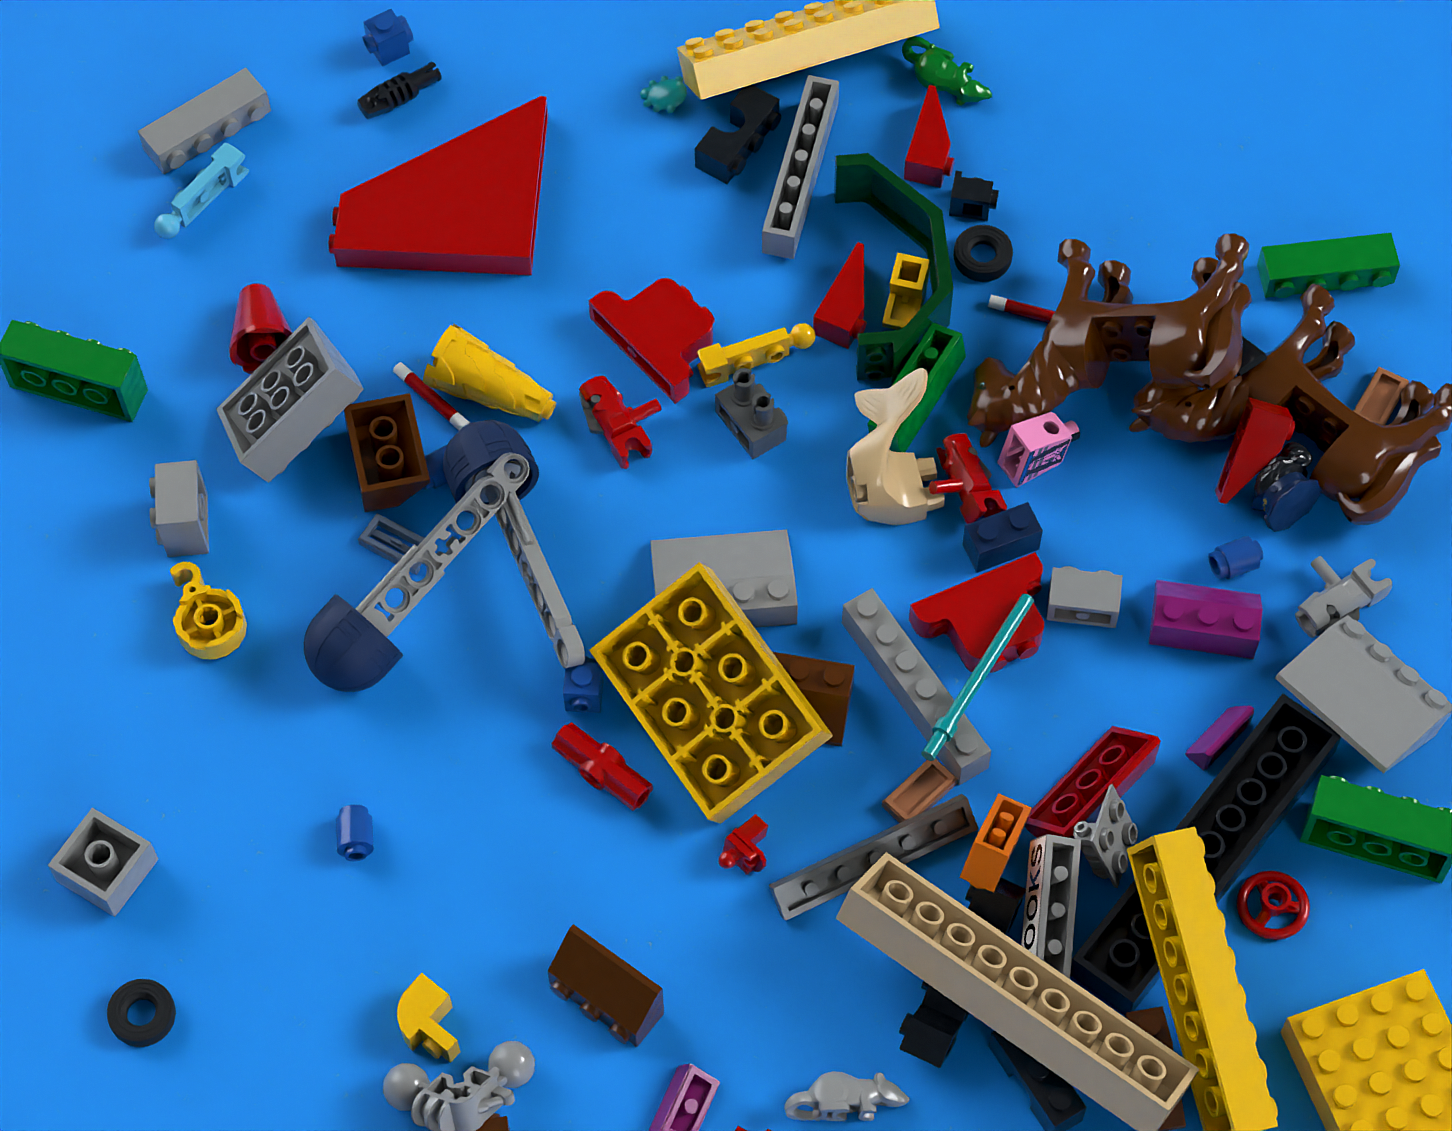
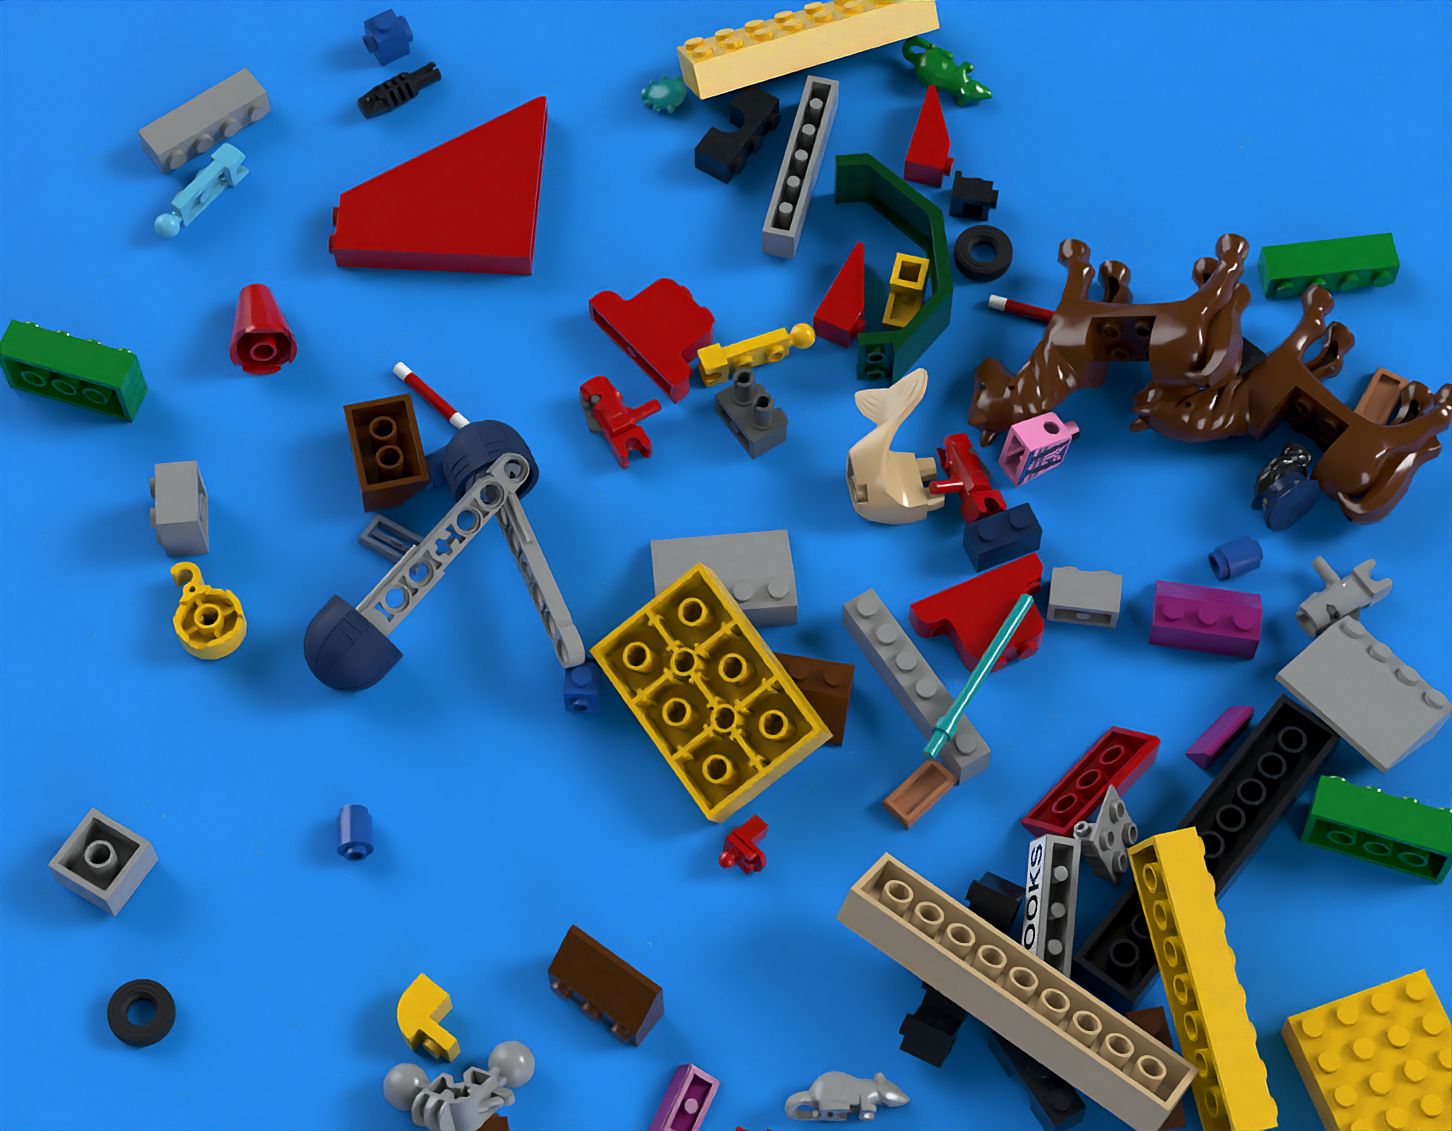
(288, 401): light grey slope -> none
(474, 372): yellow cone -> none
(602, 766): red piece -> none
(843, 869): dark grey plate -> none
(940, 355): green brick -> none
(995, 843): orange brick -> none
(1255, 444): red slope -> none
(1278, 892): red piece -> none

